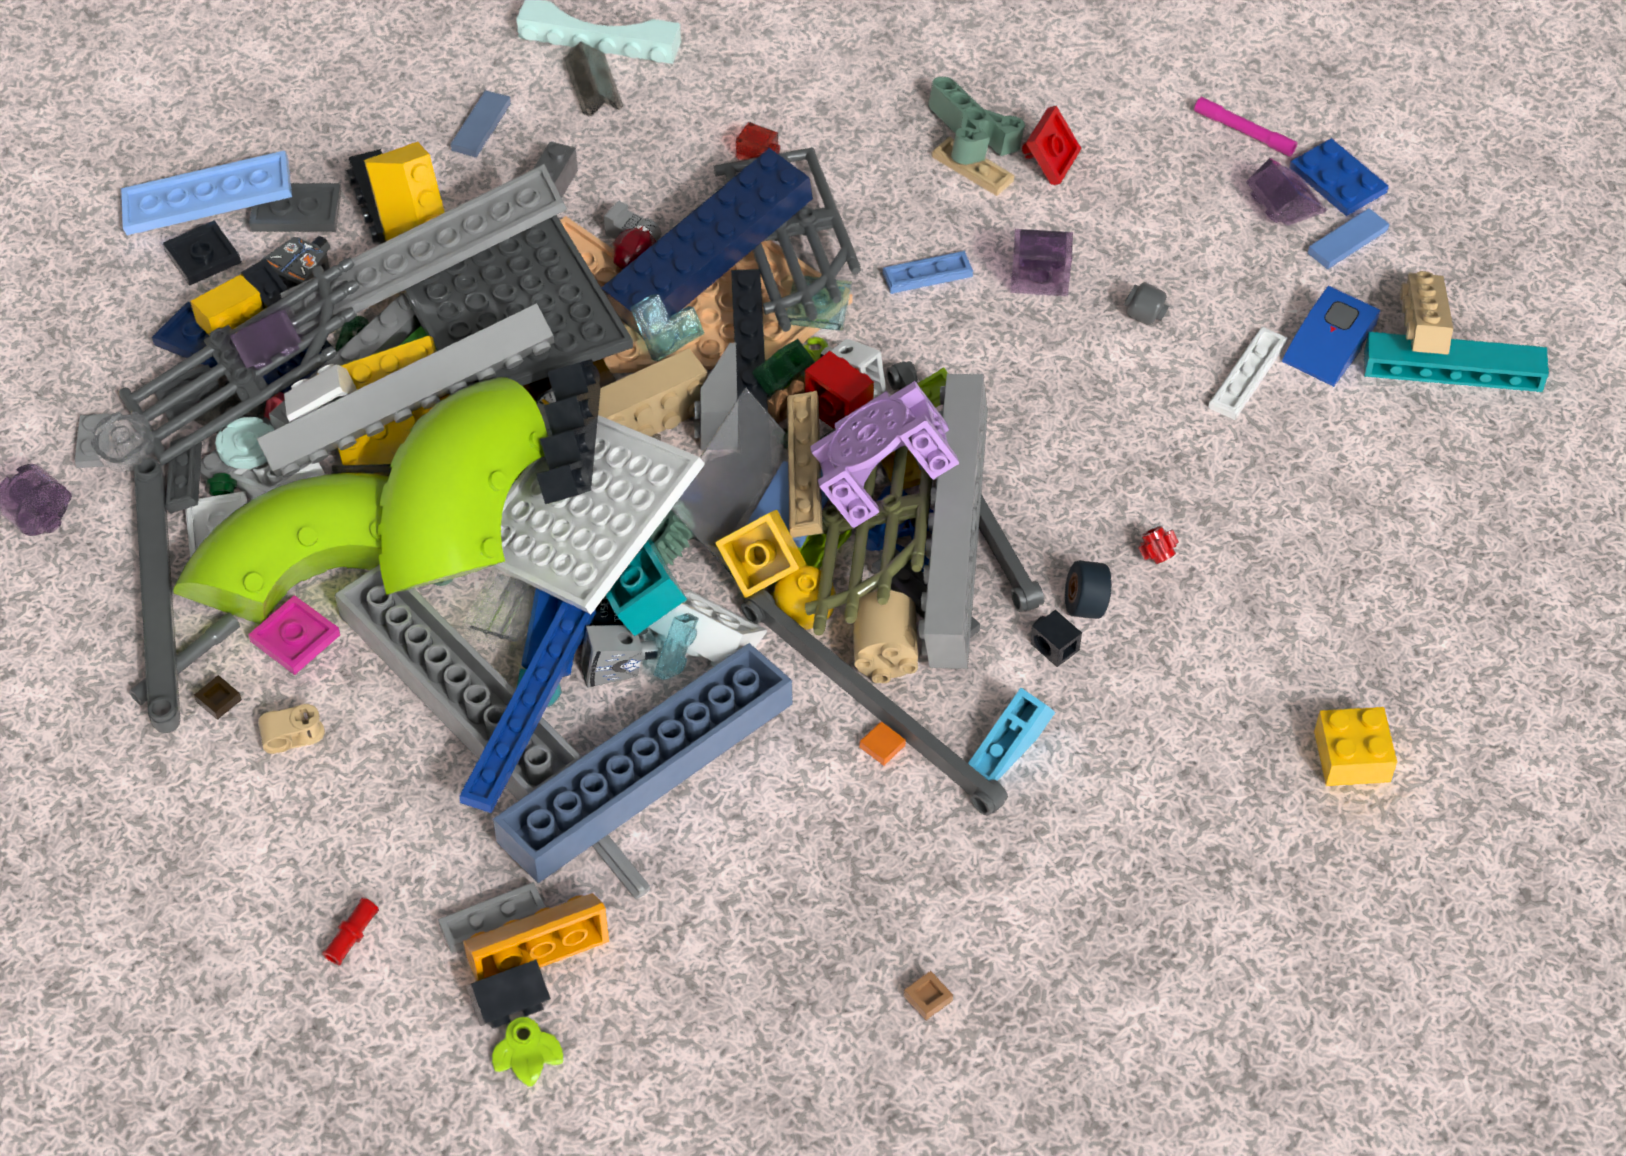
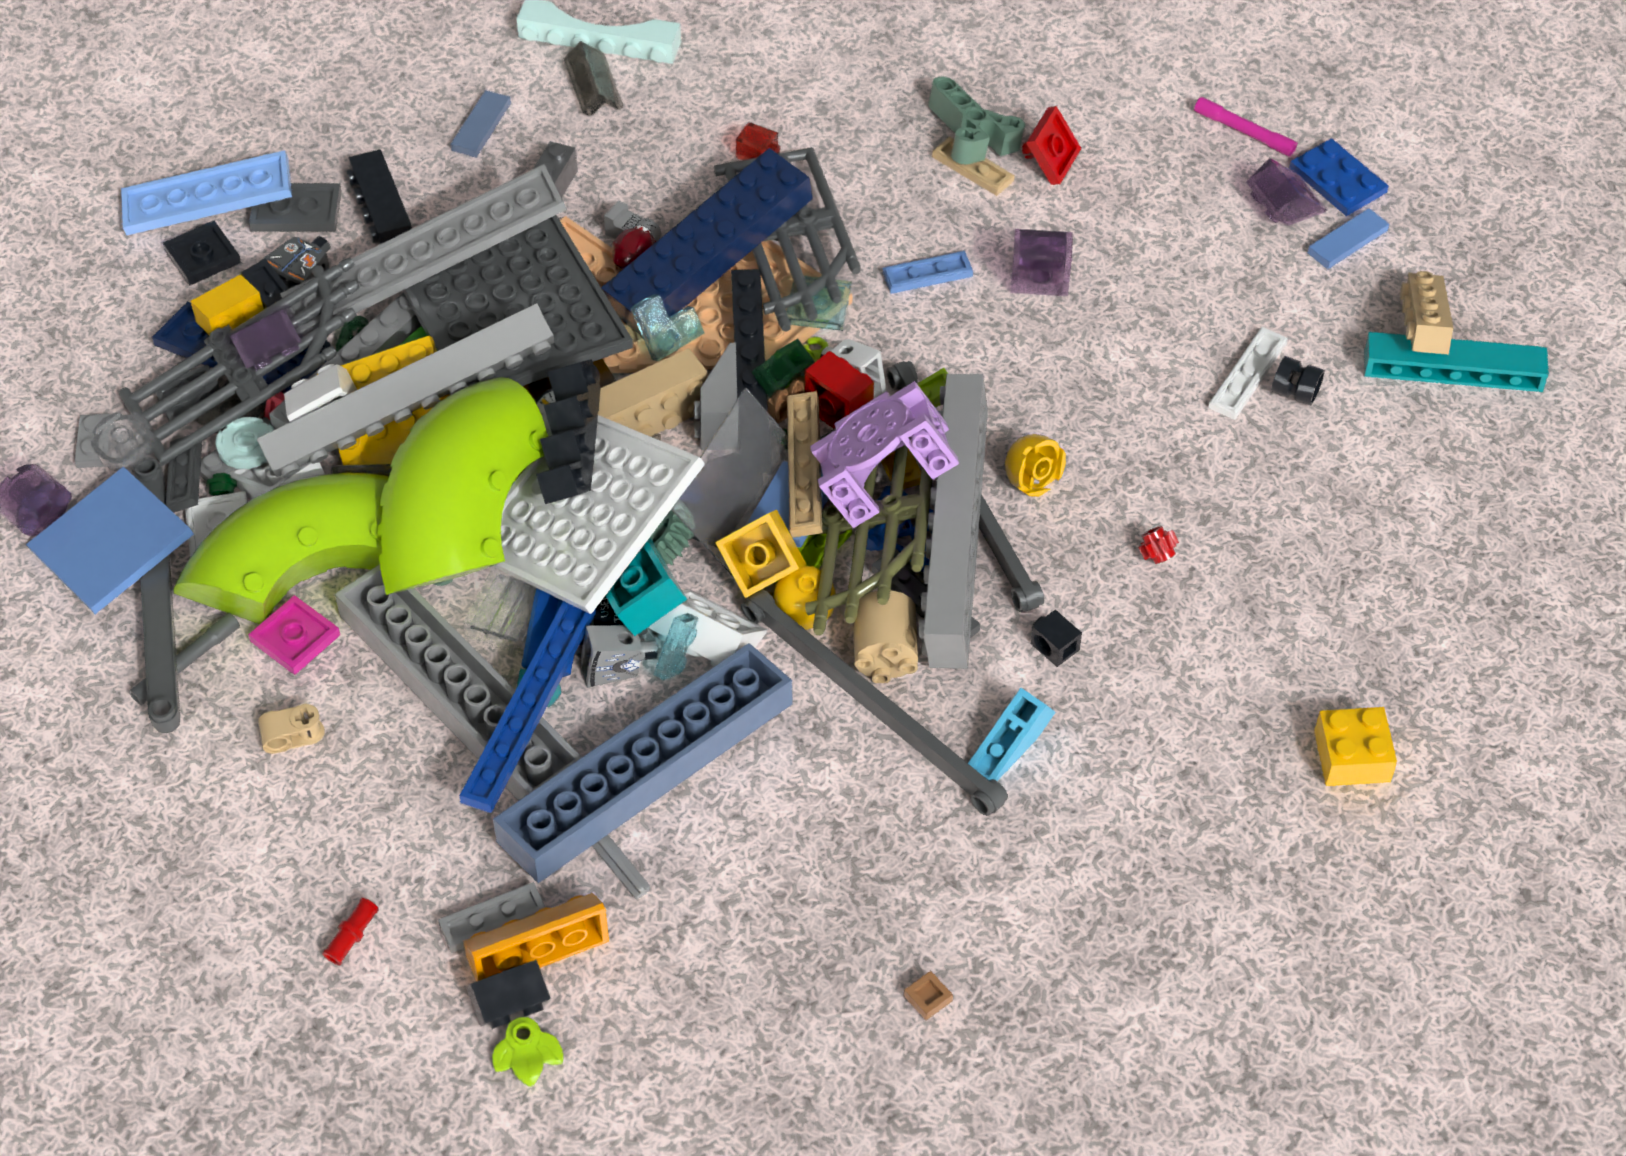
(109, 540): none -> medium blue tile
(217, 697): dark brown plate -> none
(404, 188): yellow slope -> none
(882, 743): orange tile -> none
(1035, 458): none -> yellow cylinder
(1088, 589): black wheel -> none
(1146, 303): dark grey head -> none
(1307, 385): none -> black wheel
(1331, 336): blue slope -> none

